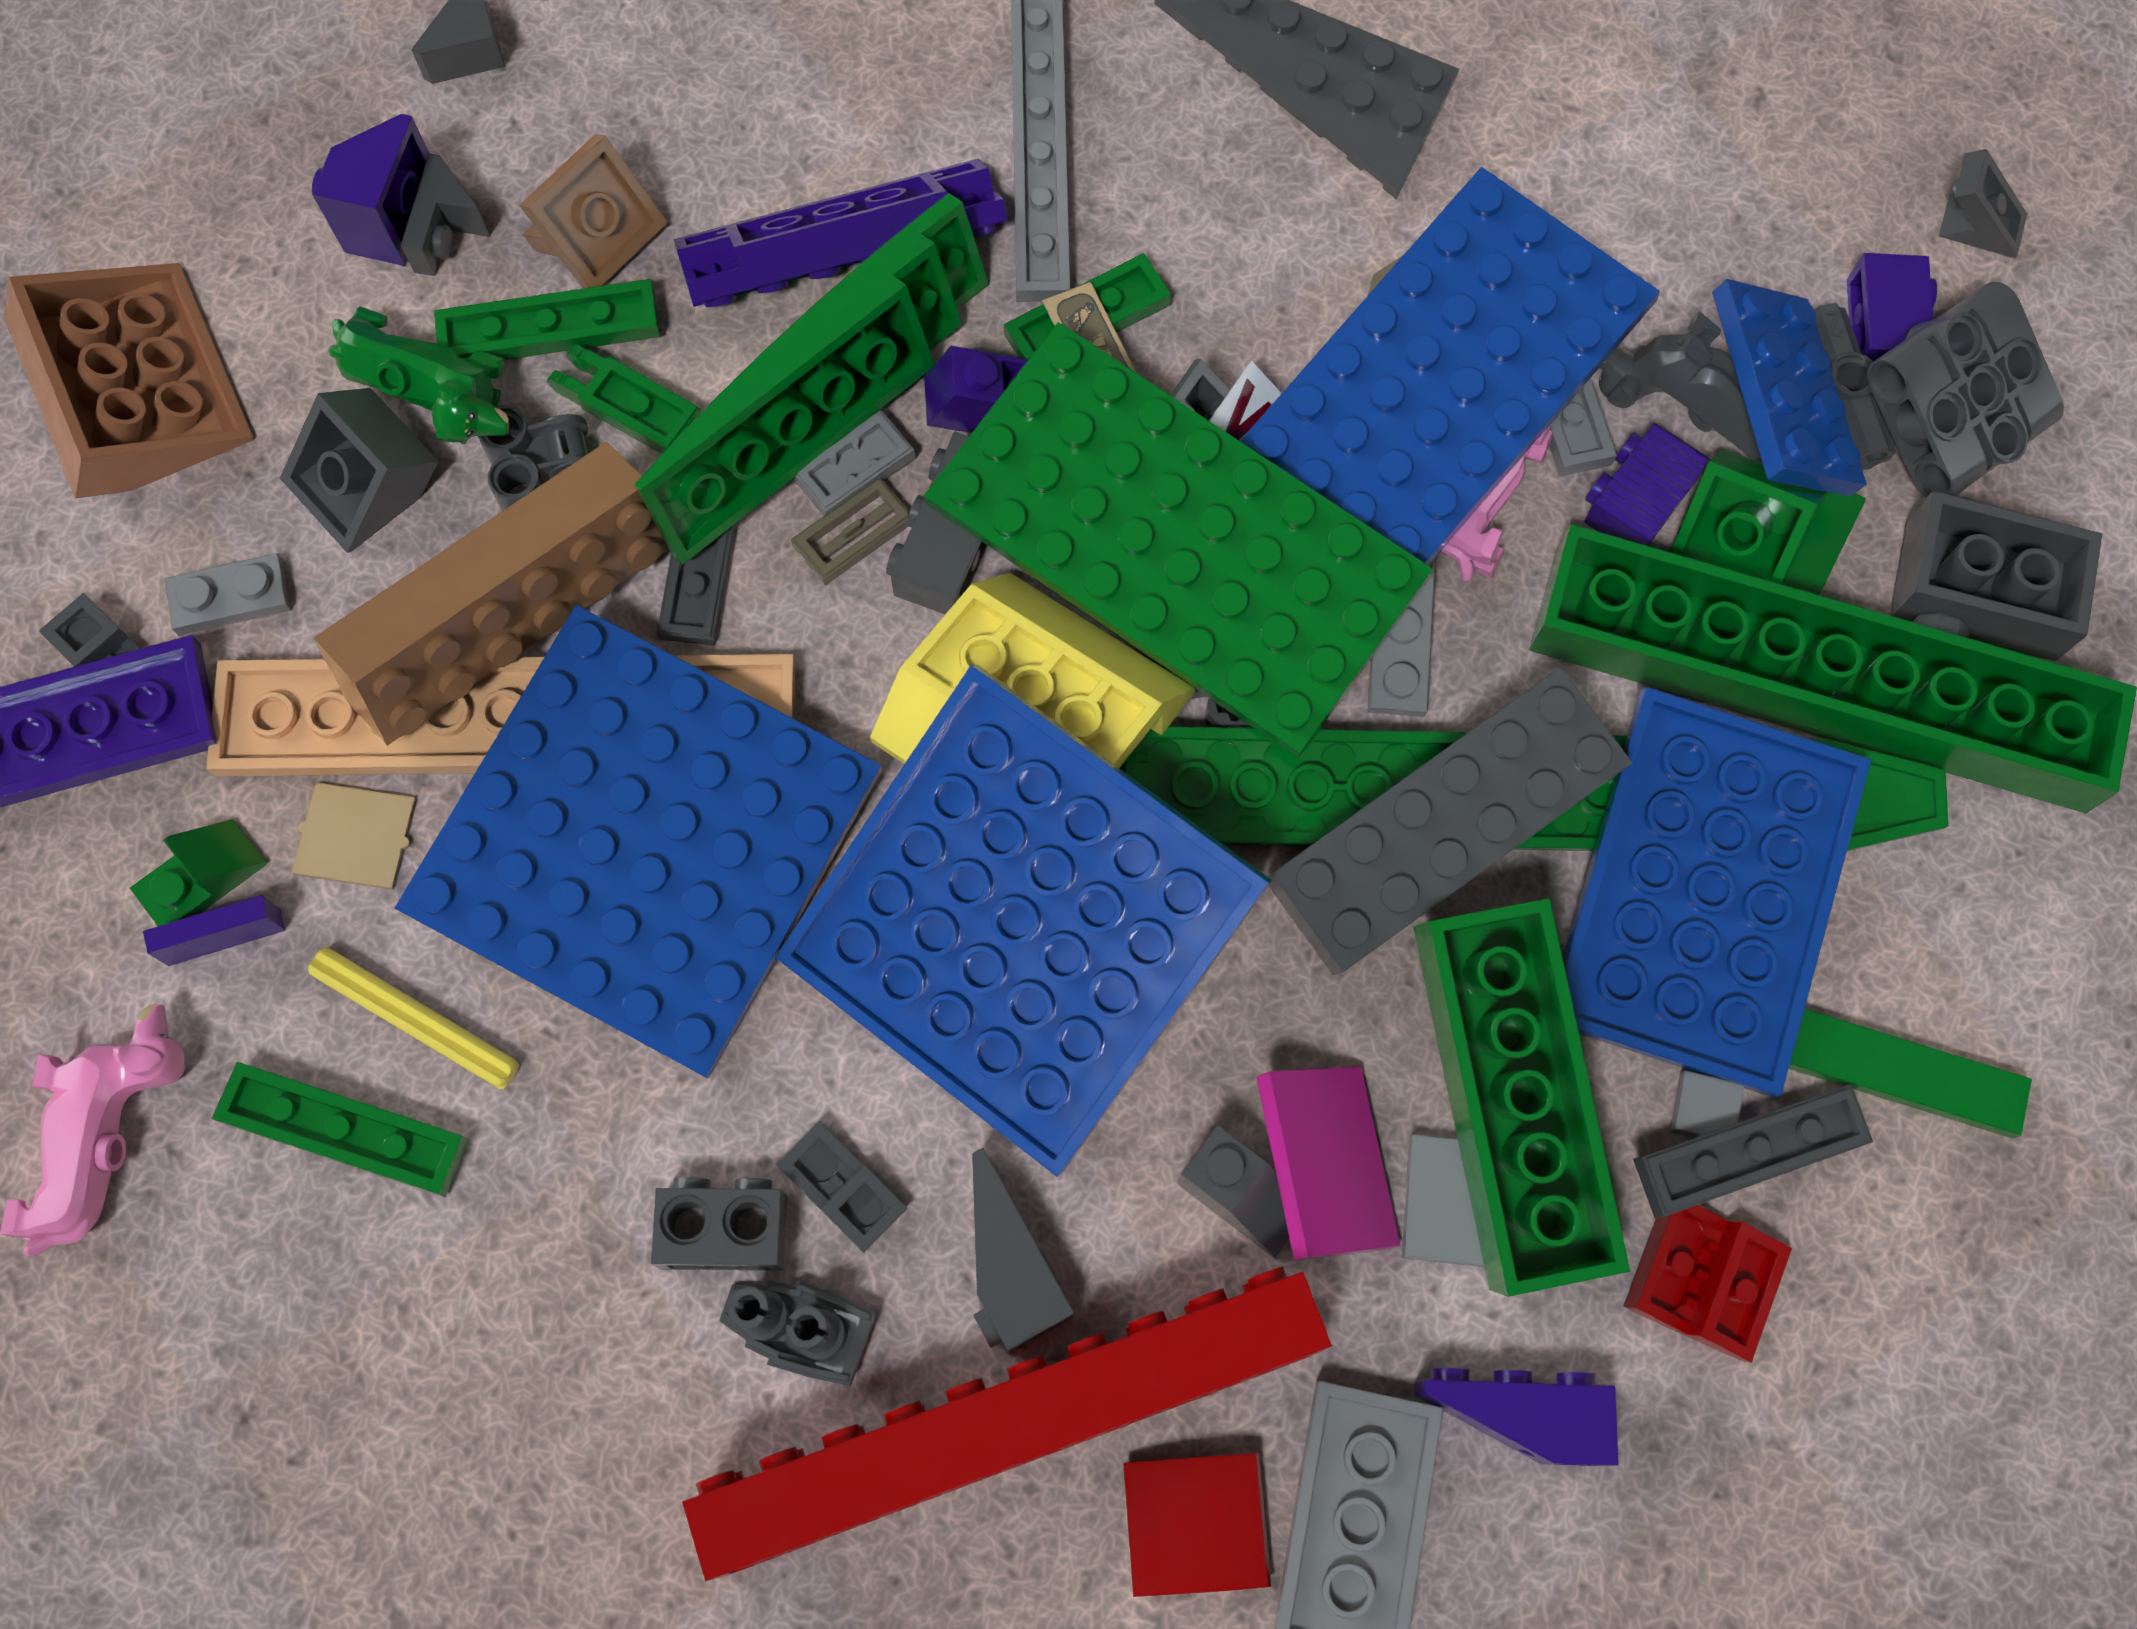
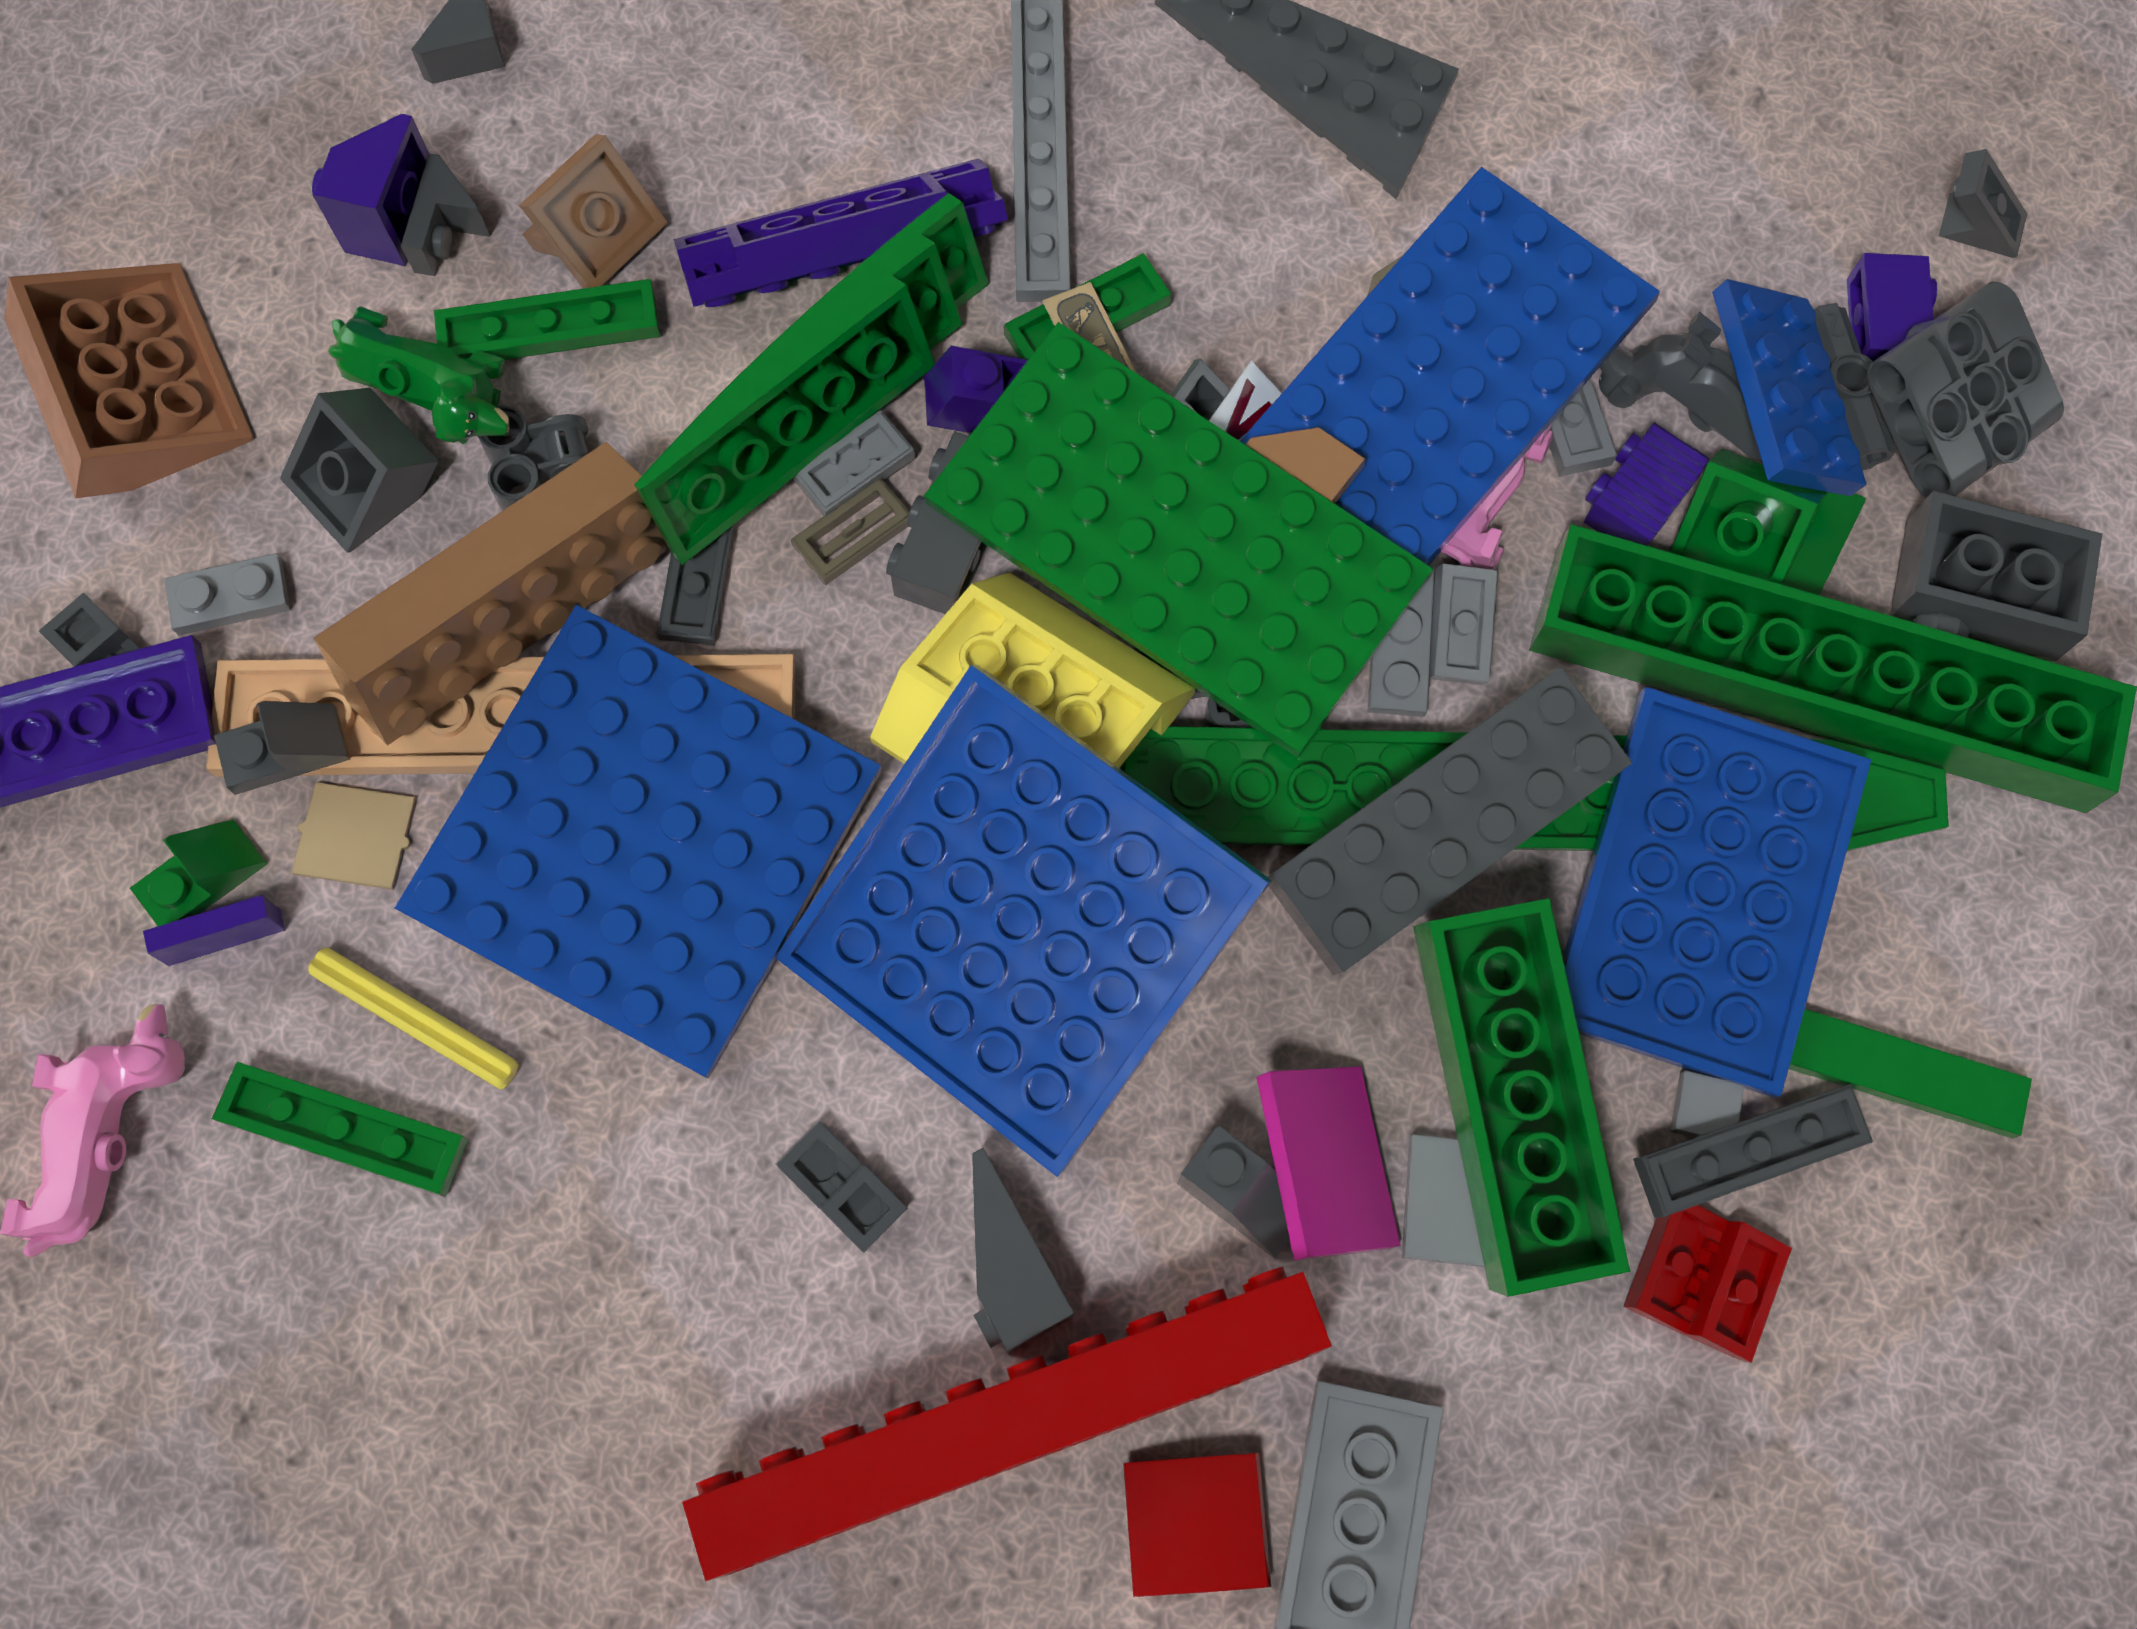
(283, 745): none -> dark grey slope
(625, 399): green hinge -> none
(718, 1242): dark grey brick -> none
(800, 1328): dark grey connector -> none
(1312, 459): none -> medium nougat tile
(1462, 624): none -> light grey plate
(1545, 1422): dark purple slope -> none

